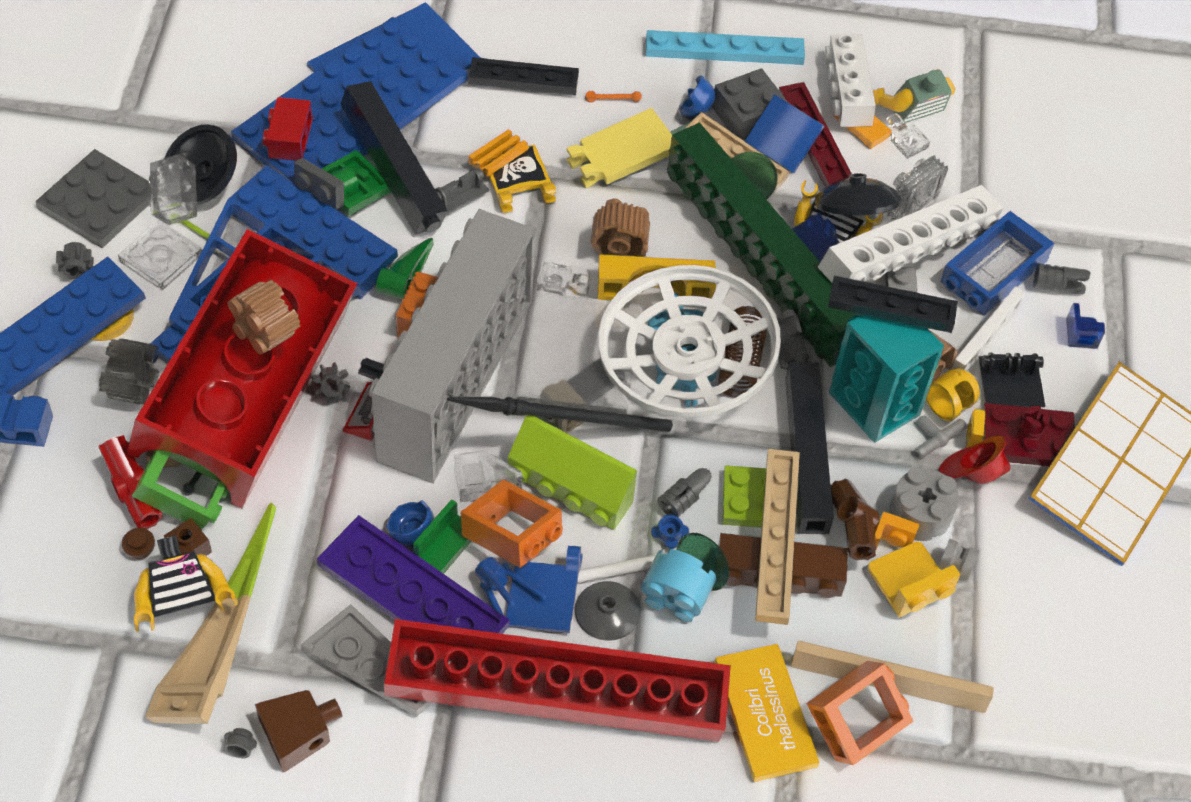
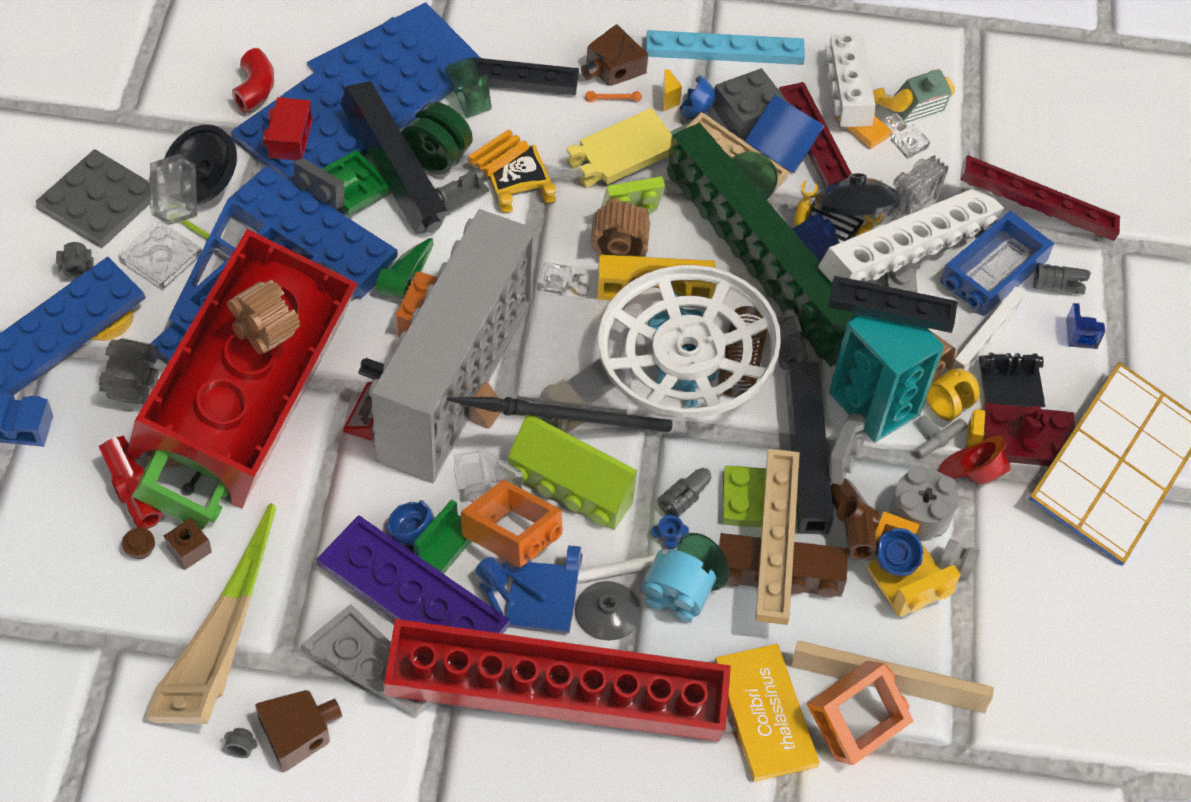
(178, 583): torso -> none
(258, 82): none -> red cylinder
(326, 388): dark grey gear -> none
(438, 137): none -> dark green wheel
(469, 87): none -> clear green slope
(483, 417): none -> medium nougat slope
(614, 58): none -> reddish brown torso
(640, 193): none -> lime plate
(670, 91): none -> yellow slope
(847, 447): none -> light grey hinge
(899, 552): none -> blue hair
(1040, 198): none -> dark red plate

